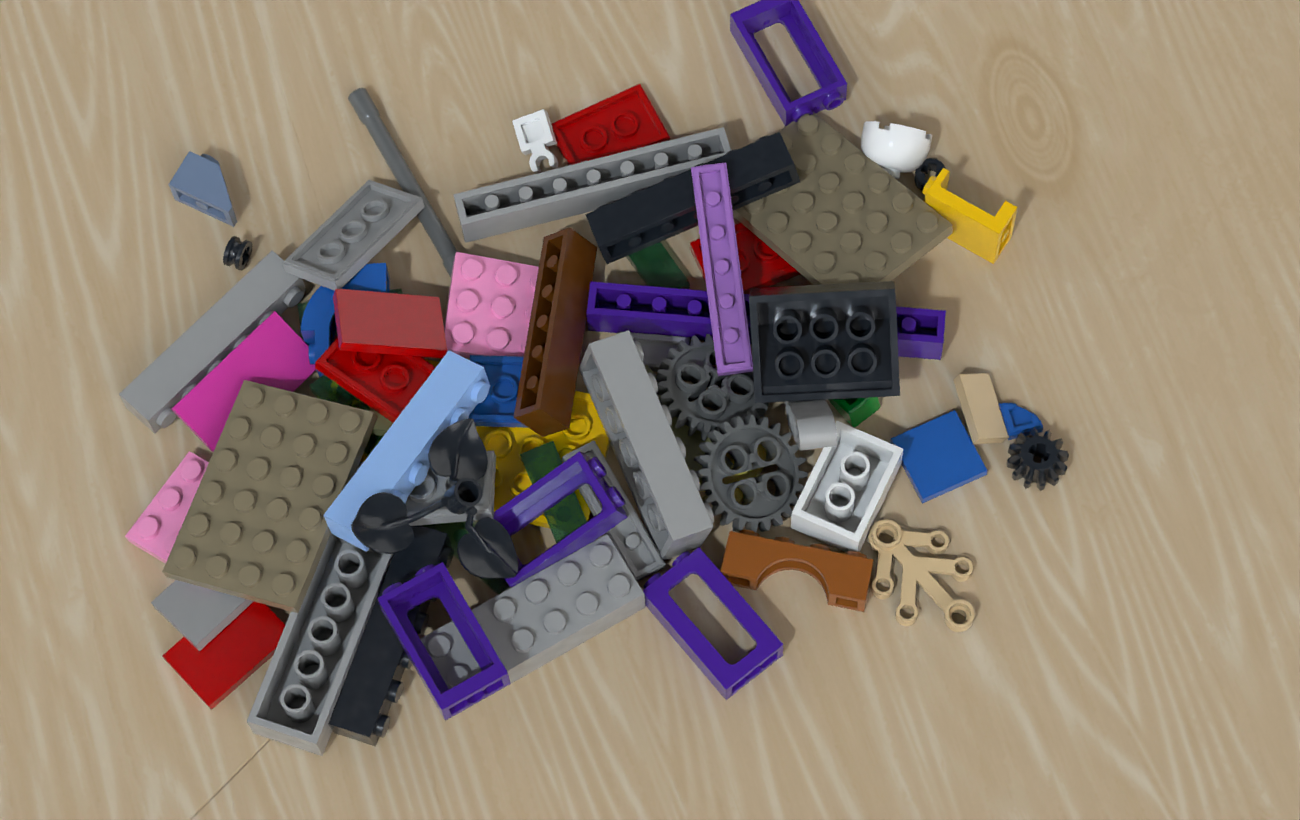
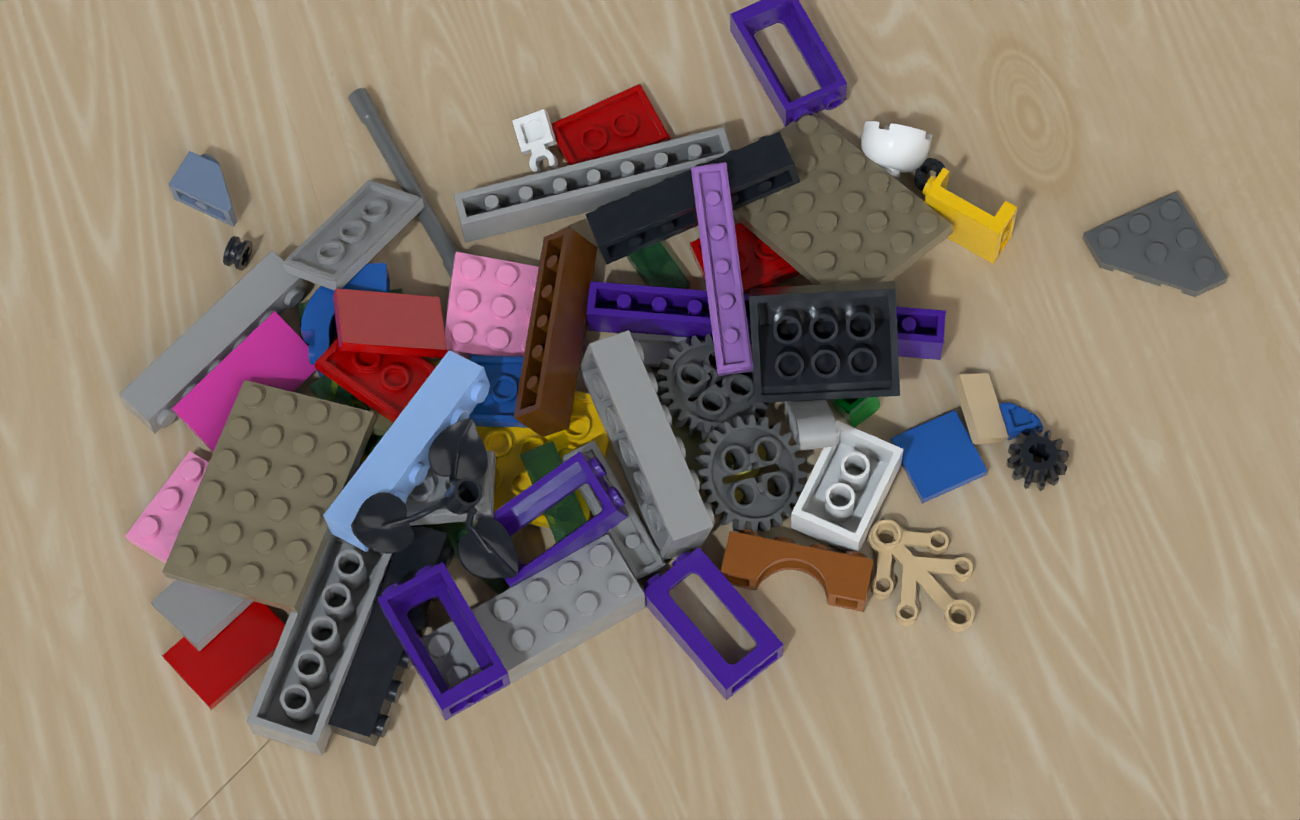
(1158, 247): none -> dark grey plate

